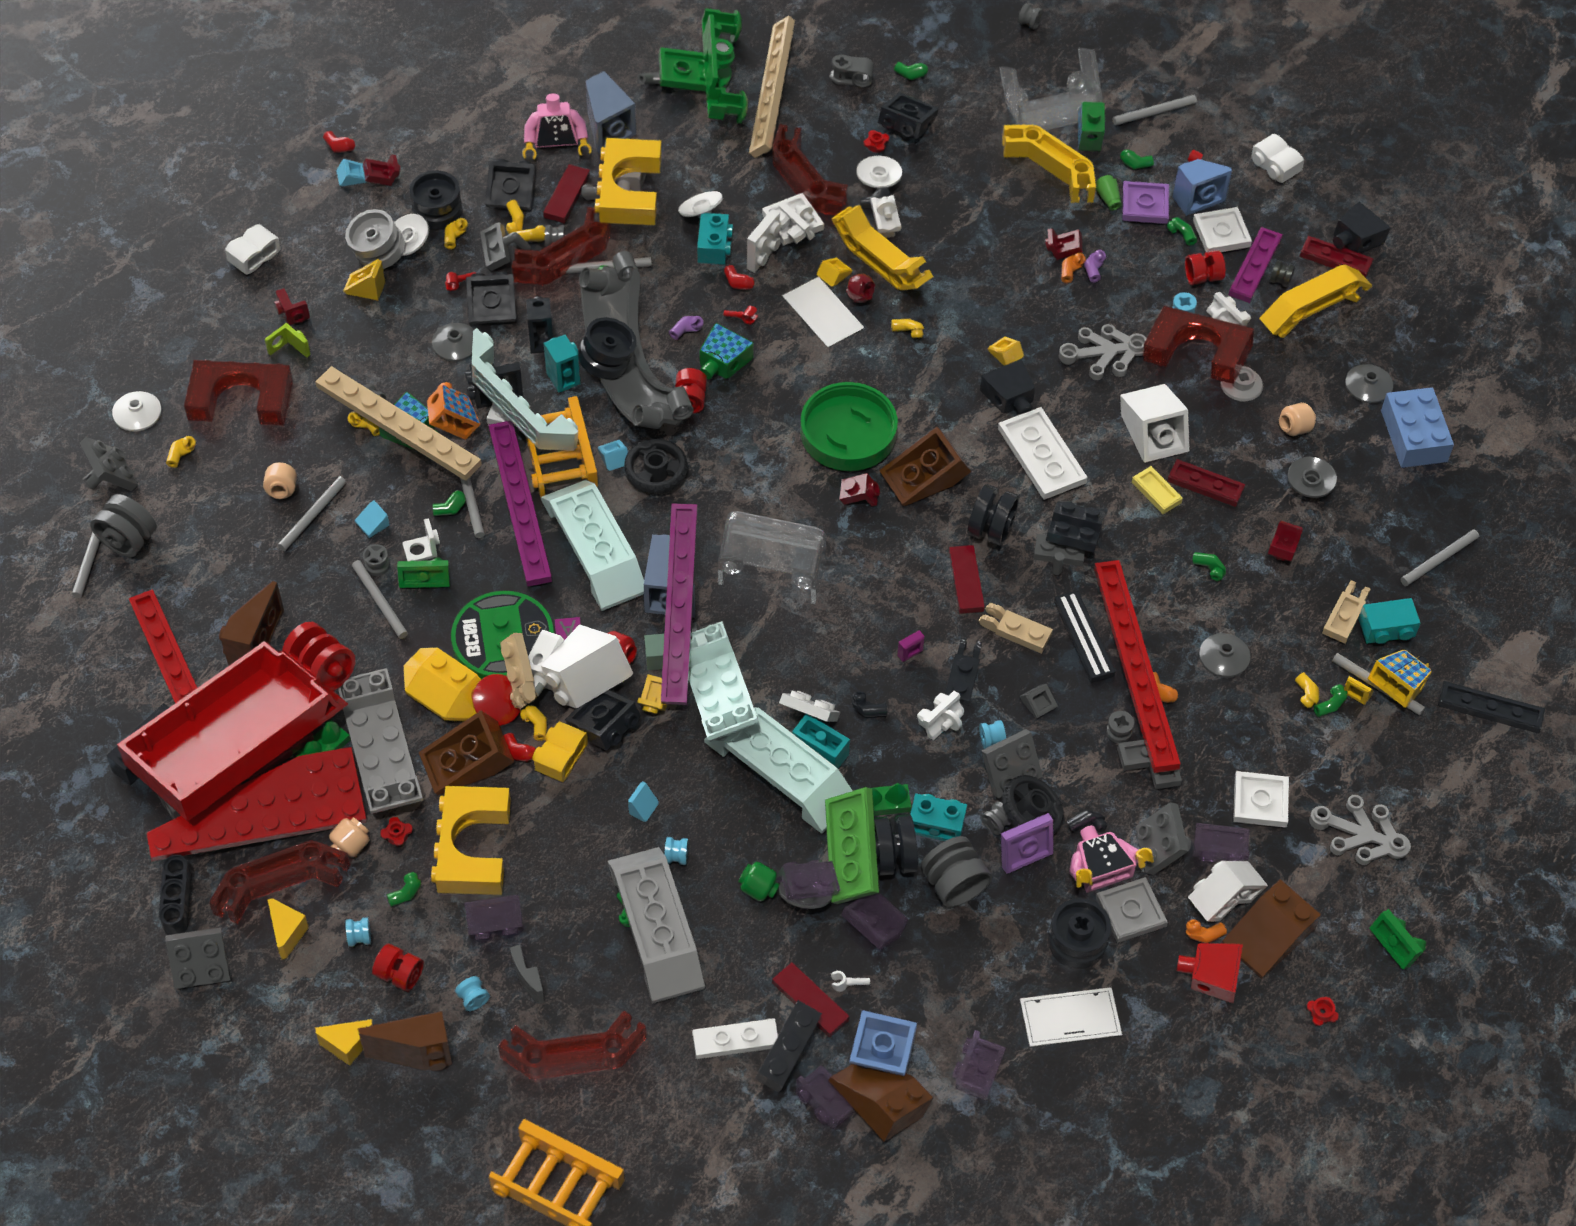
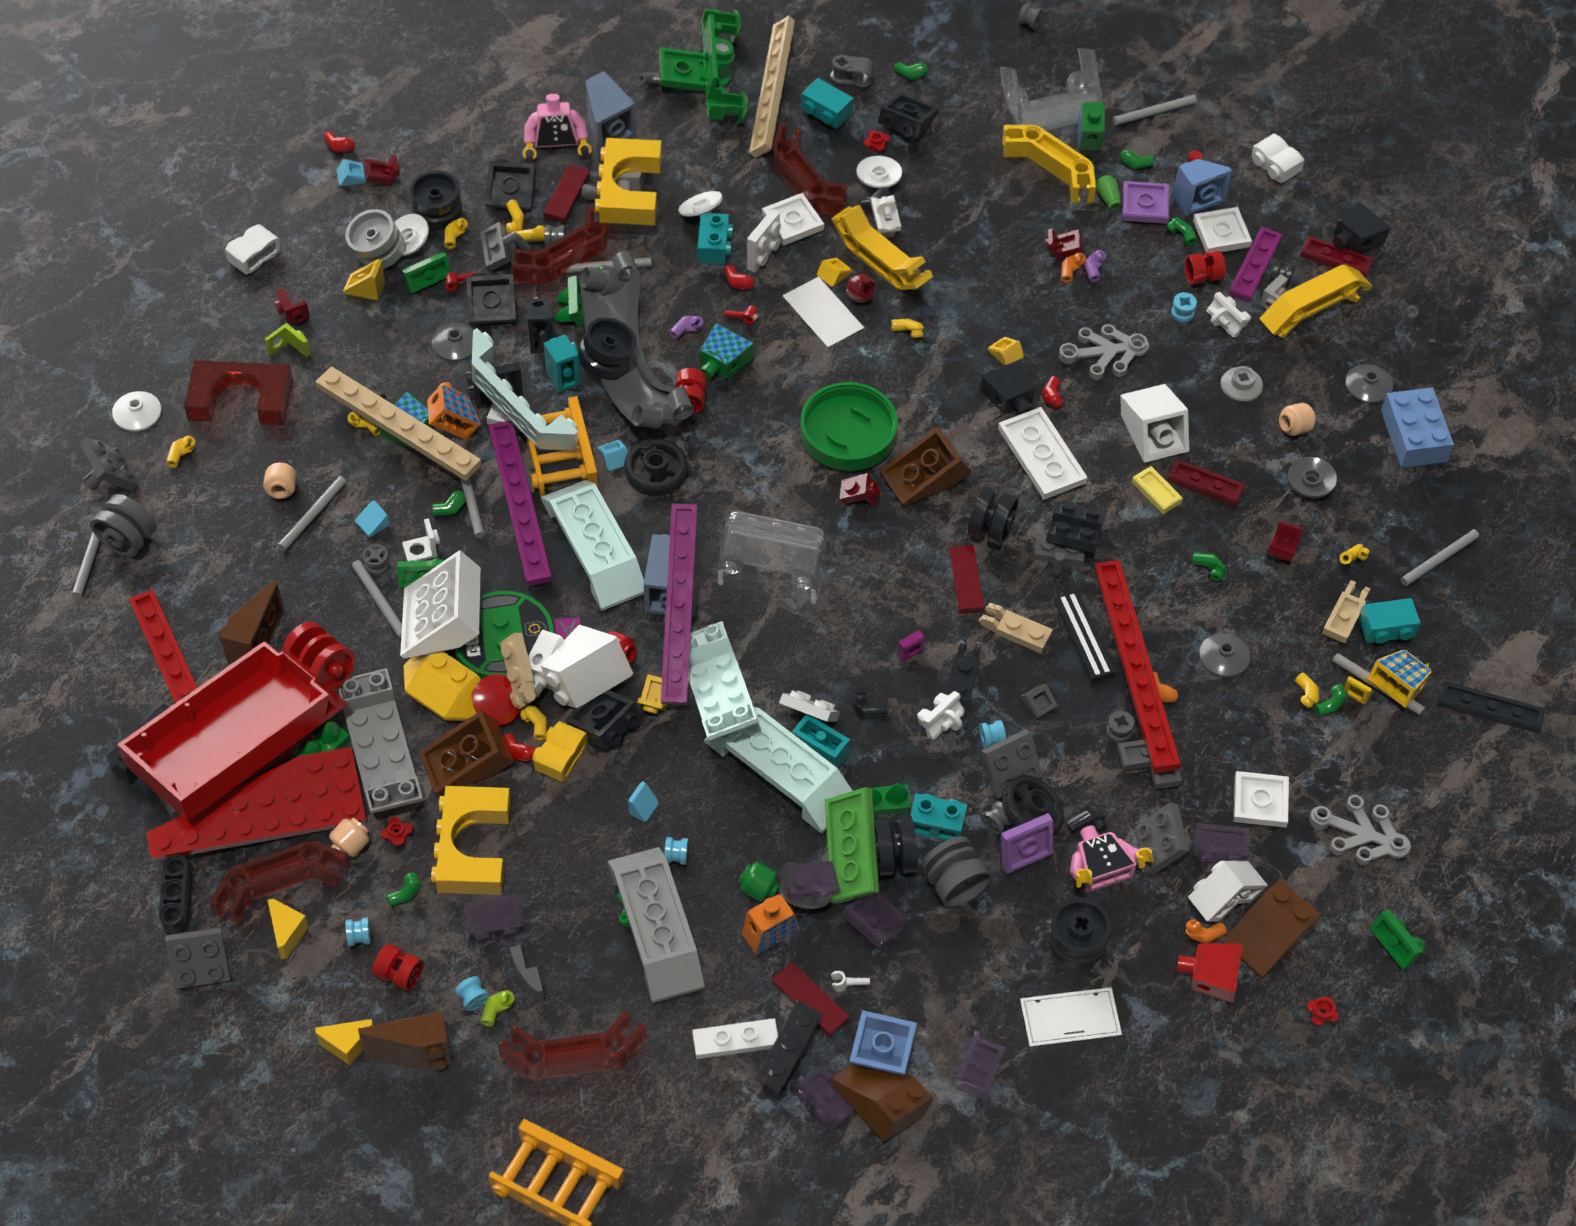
(426, 272): none -> green tile
(442, 608): none -> white slope
(495, 1005): none -> lime arm
(571, 296): none -> green tile
(654, 651): sand green plate -> none
(772, 922): none -> orange torso
(801, 228): white hips -> none
(827, 103): none -> teal brick
(1051, 394): none -> red arm
(1132, 909): light grey tile -> none
(1178, 326): clear red arch -> none
(1274, 291): none -> light grey bracket
(1353, 553): none -> yellow arm

